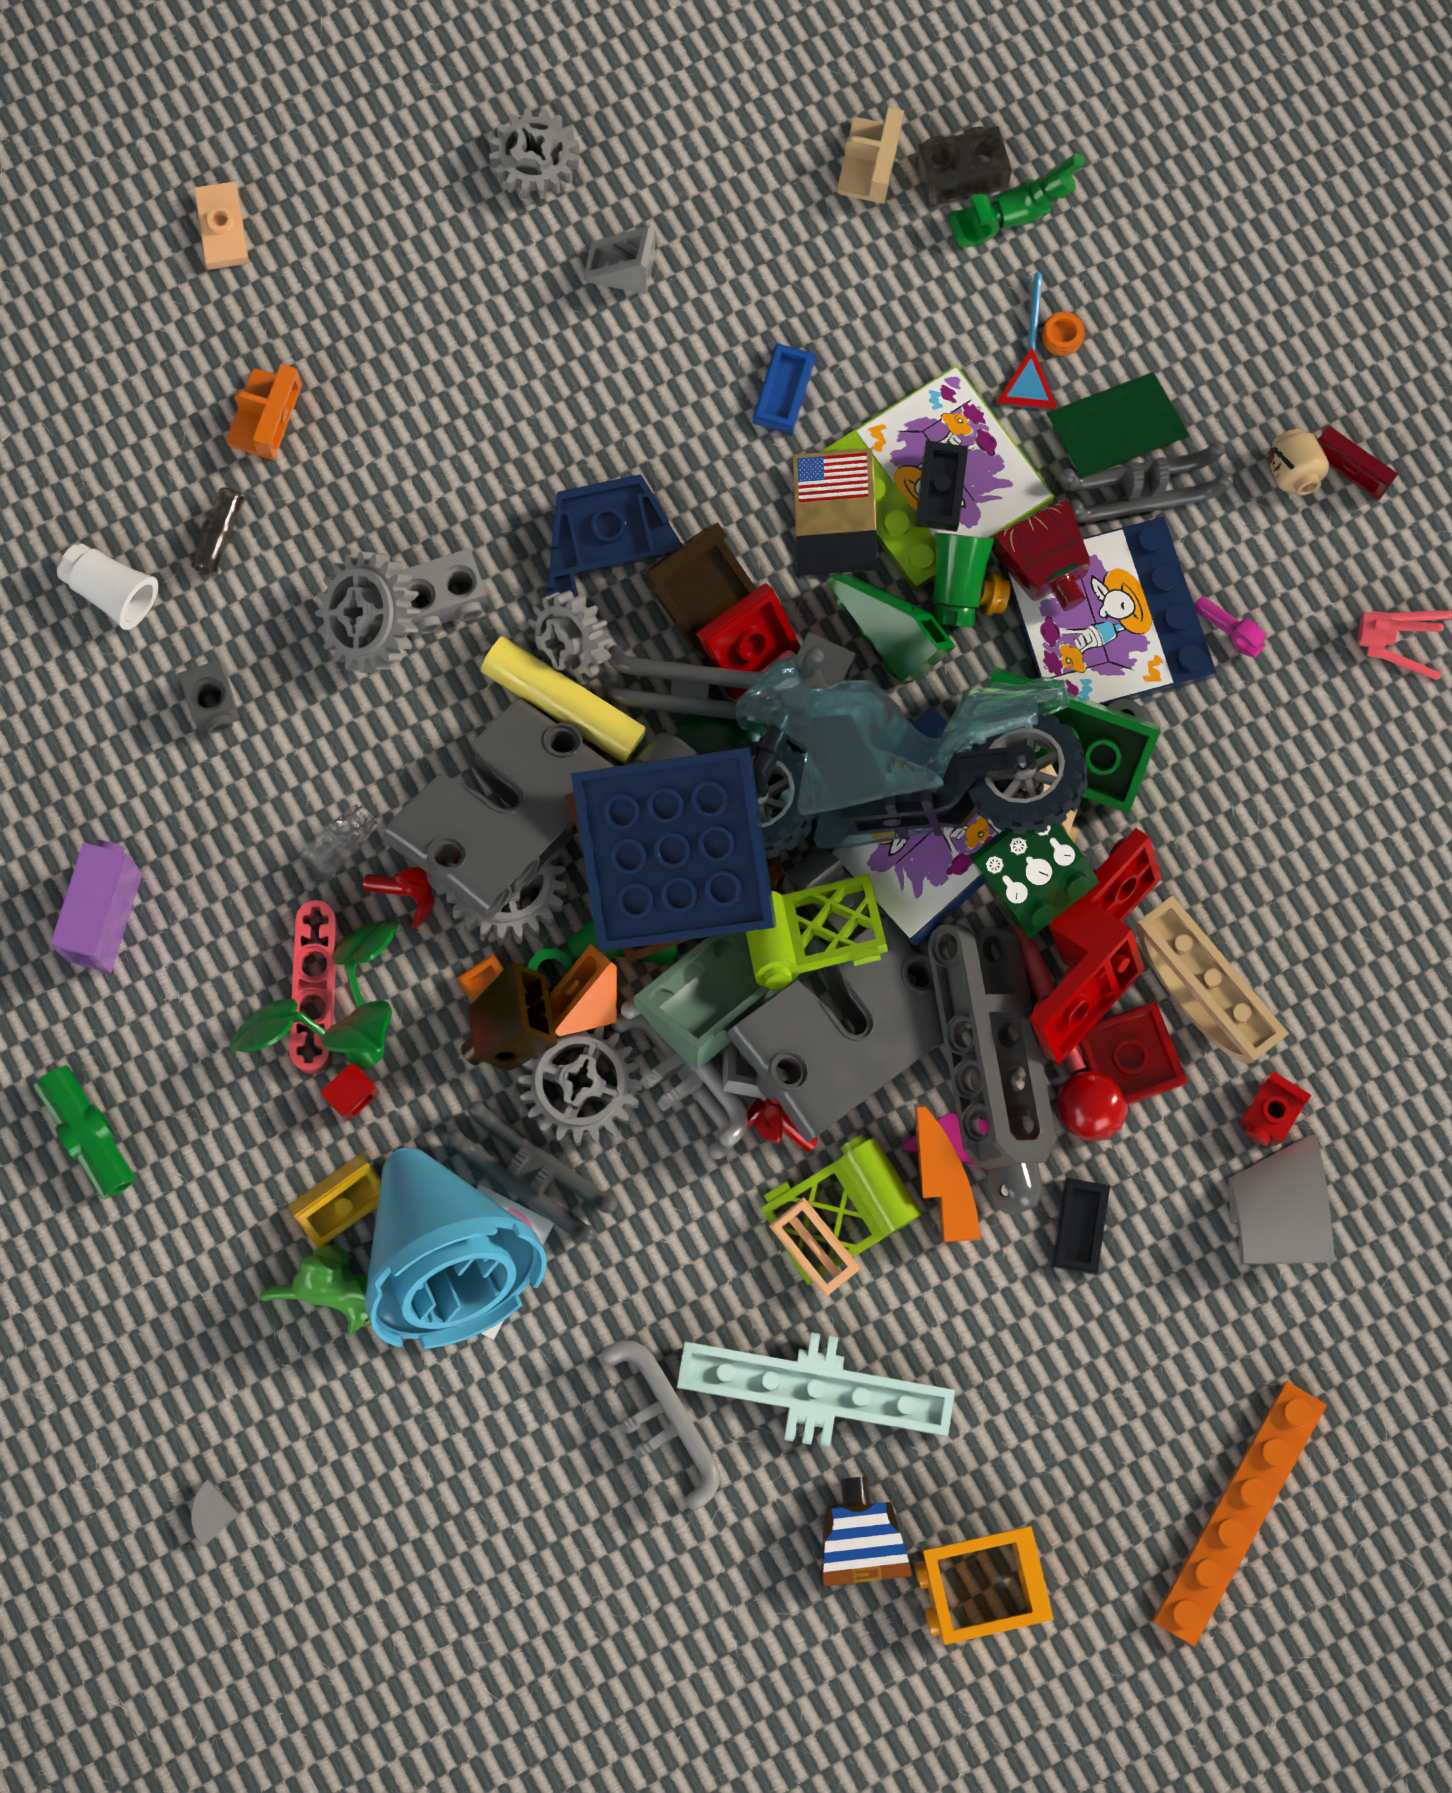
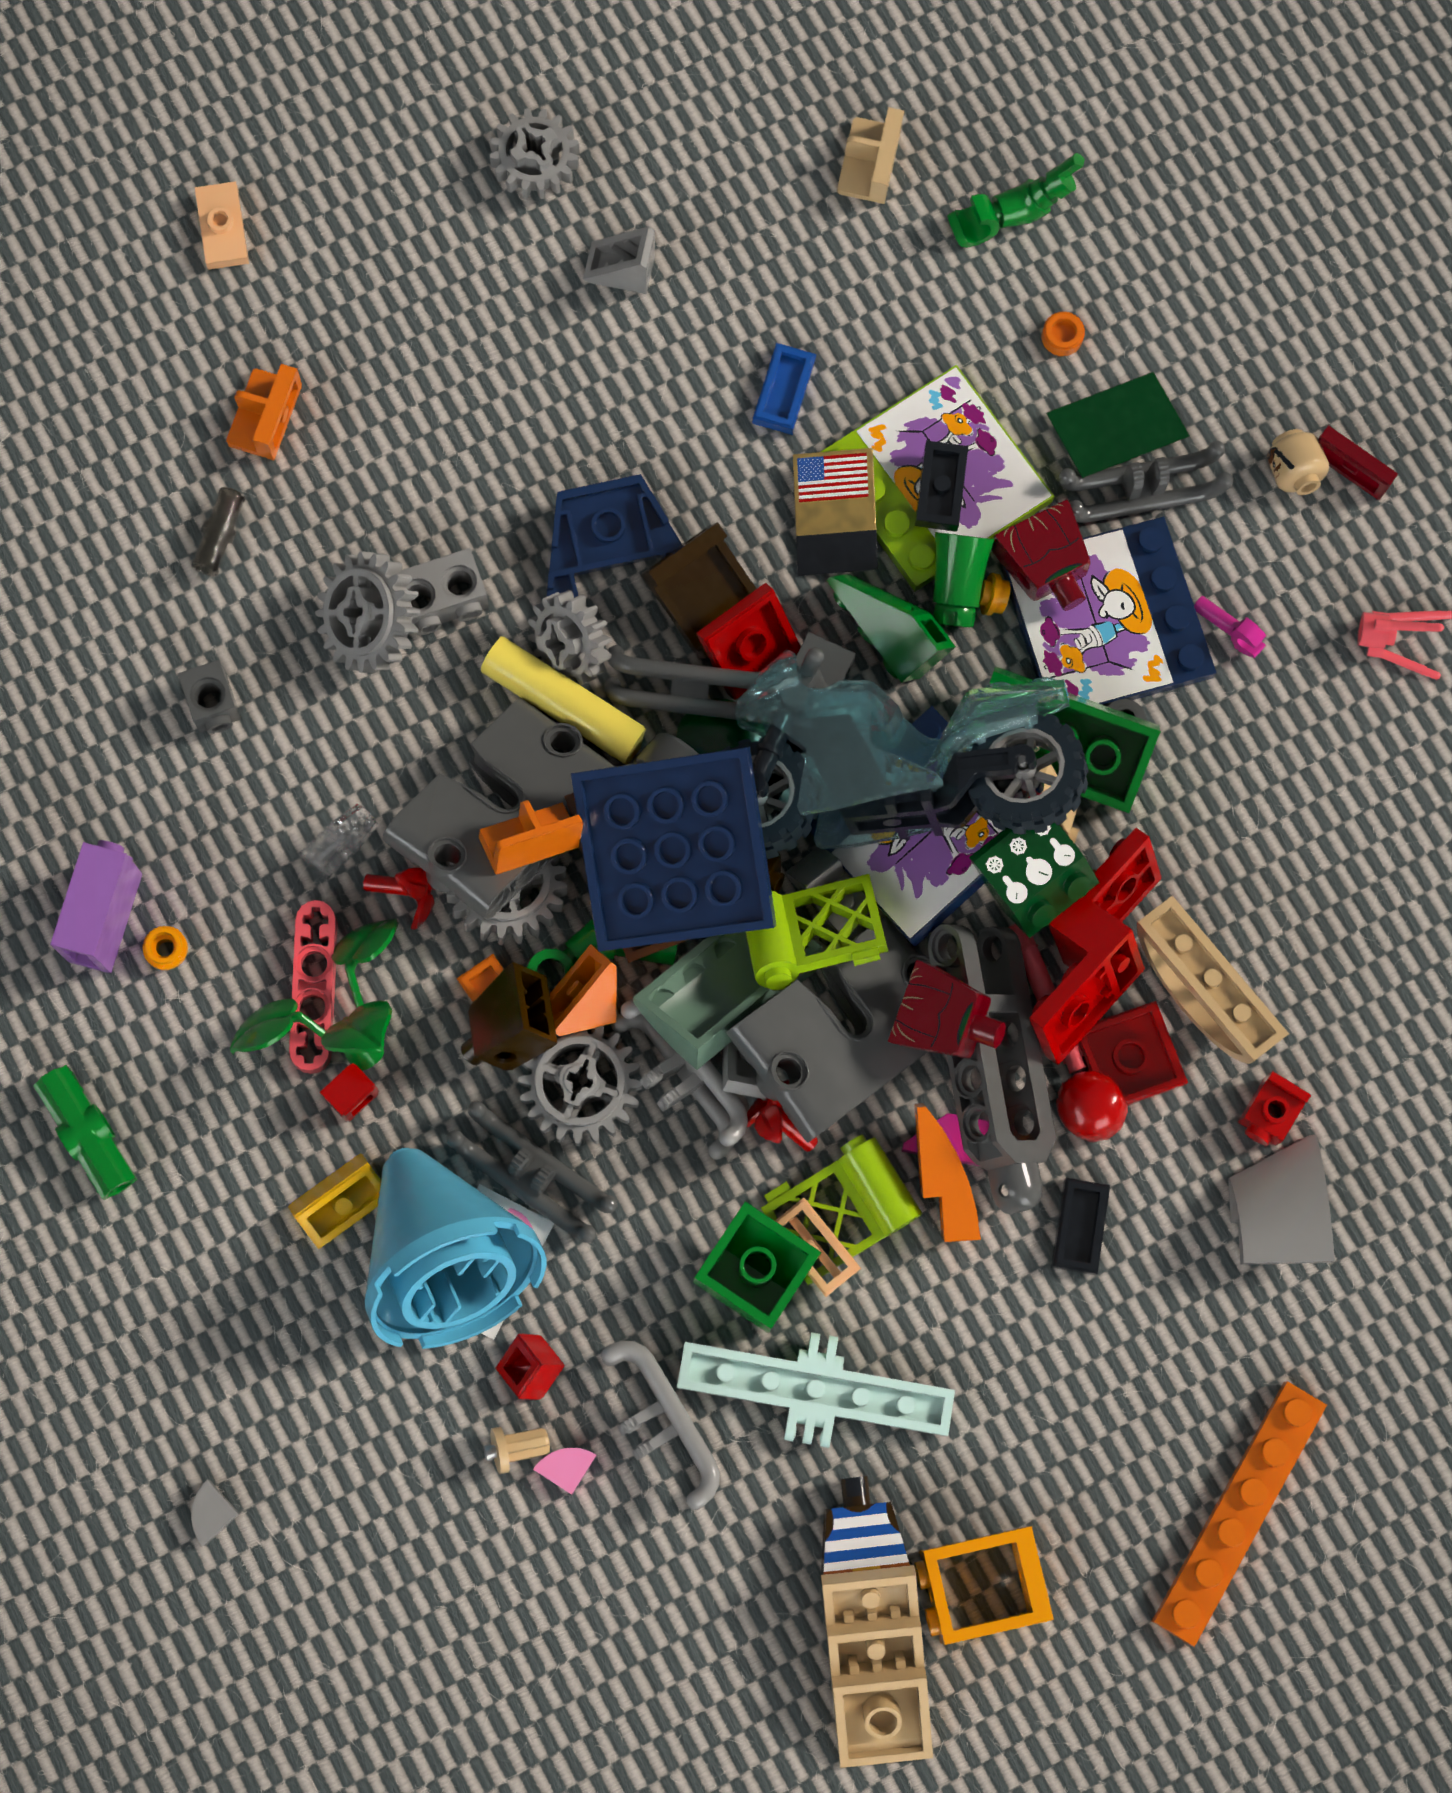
(108, 584): white plant -> none
(159, 936): none -> light orange plate
(327, 1282): bright green animal -> none
(515, 1447): none -> tan piece
(530, 836): none -> orange panel
(530, 1366): none -> red slope
(566, 1467): none -> bright pink tile
(756, 1267): none -> green slope
(877, 1666): none -> tan slope
(944, 1015): none -> dark red torso
(966, 173): clear smoke brick -> none
(1028, 385): piece -> none

